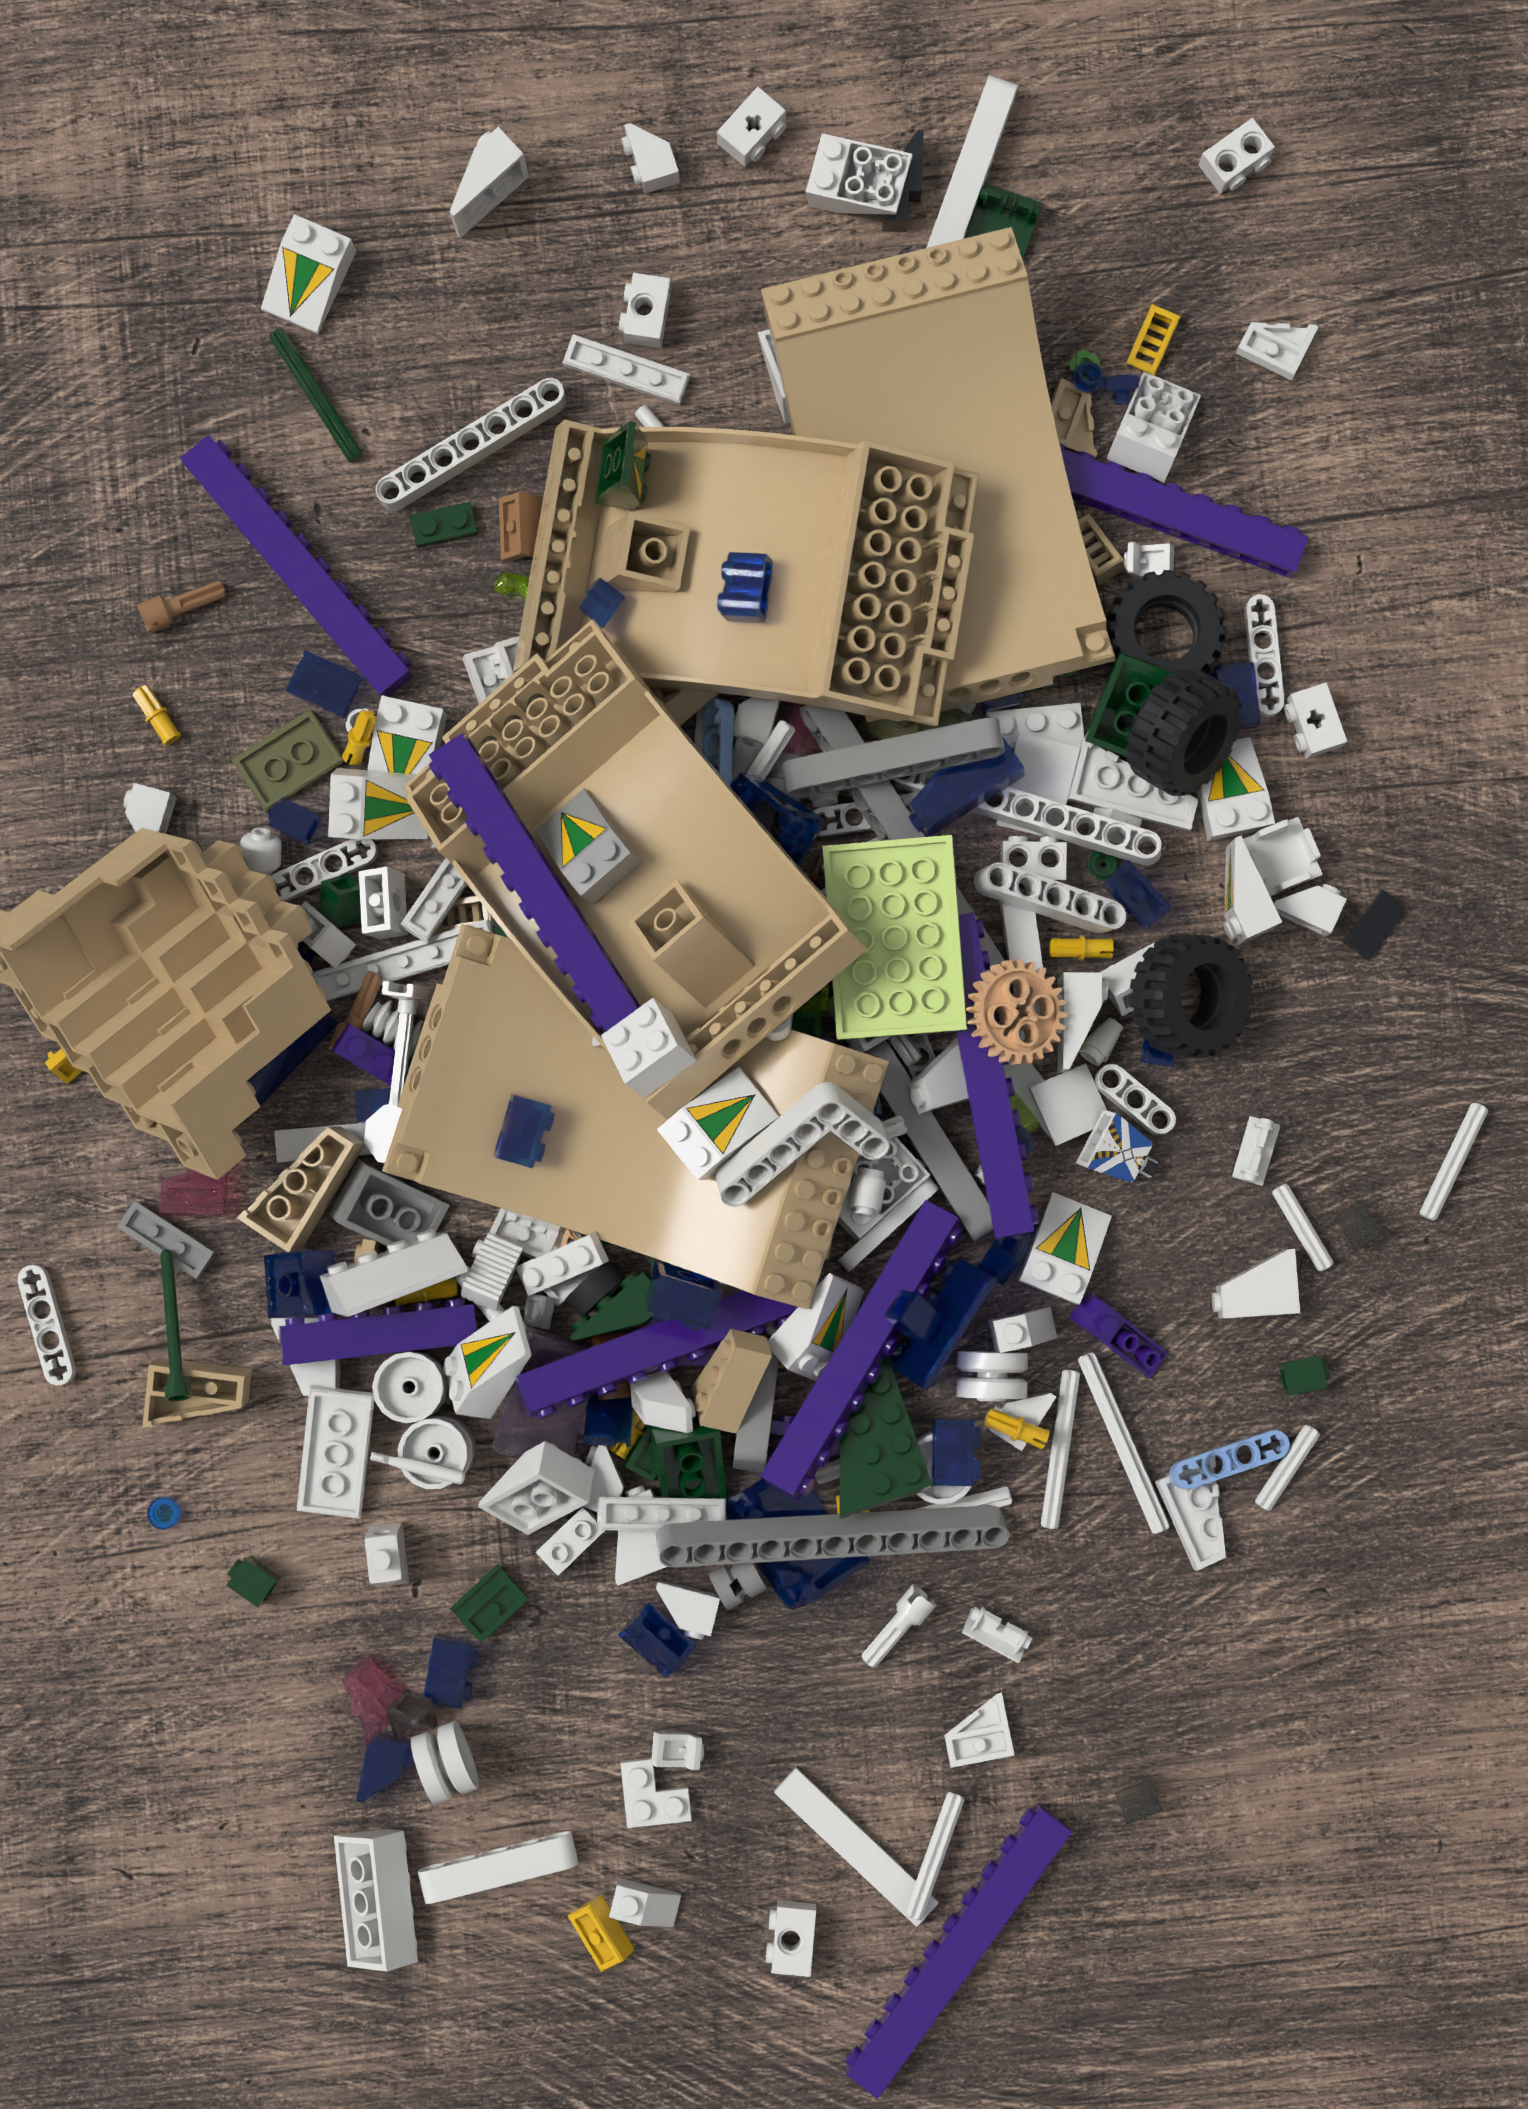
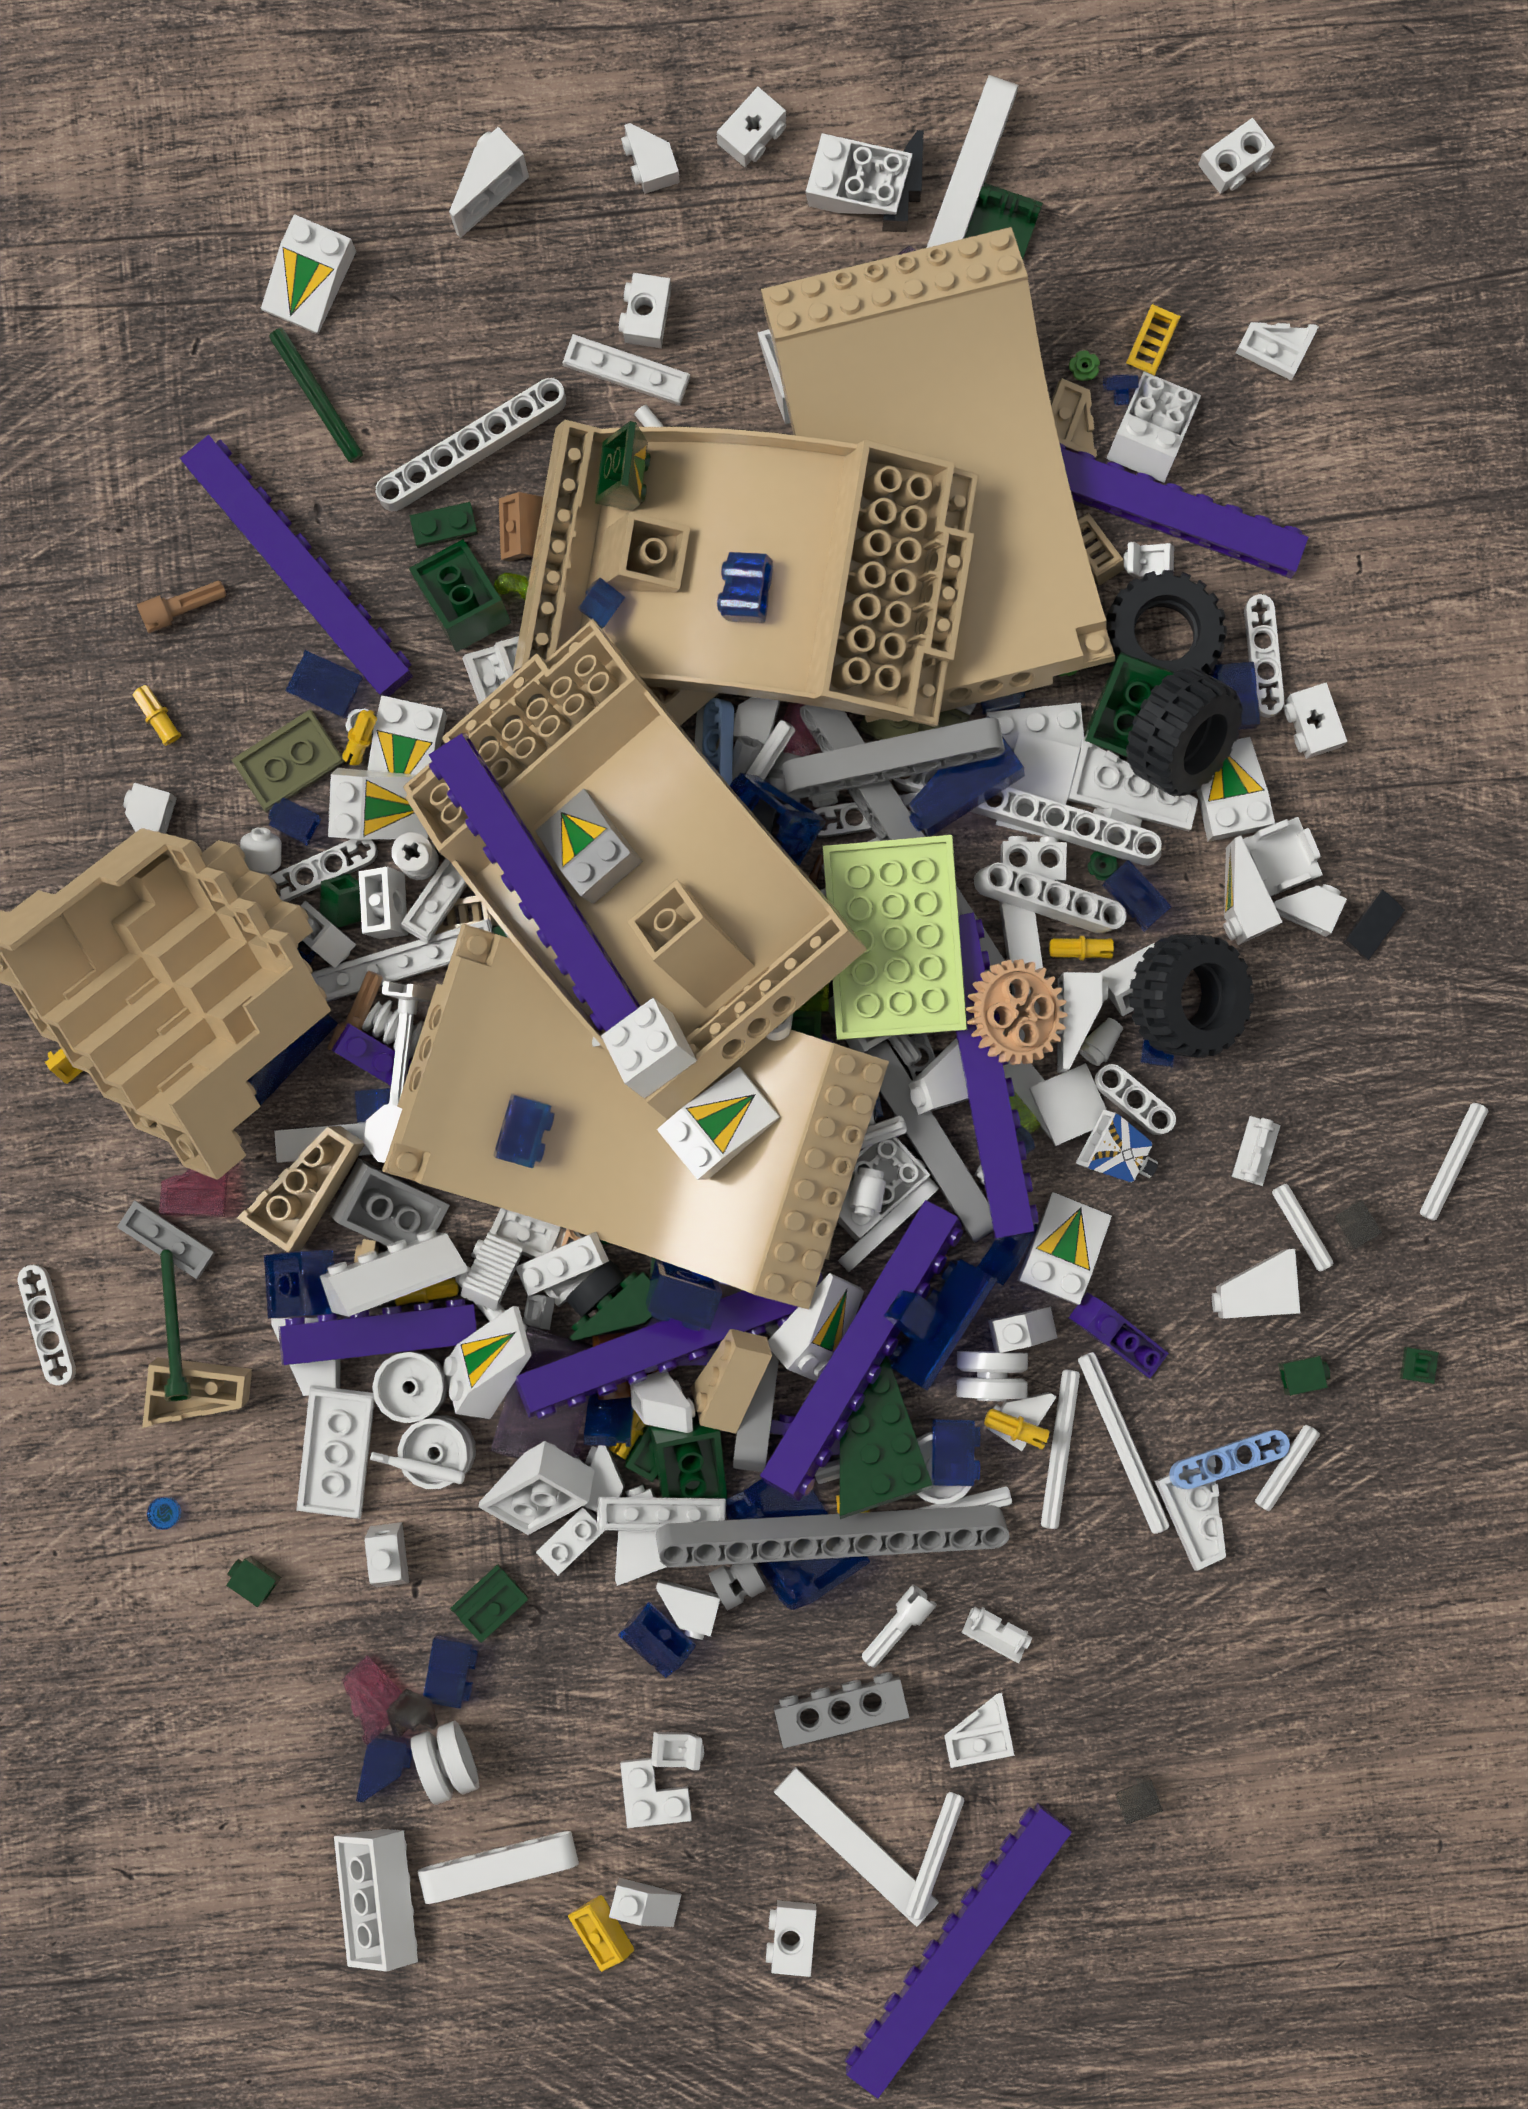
(415, 868): none -> white piece
(460, 595): none -> dark green slope
(793, 1133): white beam -> none
(796, 1732): none -> light grey brick
(1089, 370): clear blue plate -> none
(1419, 1365): none -> dark green tile

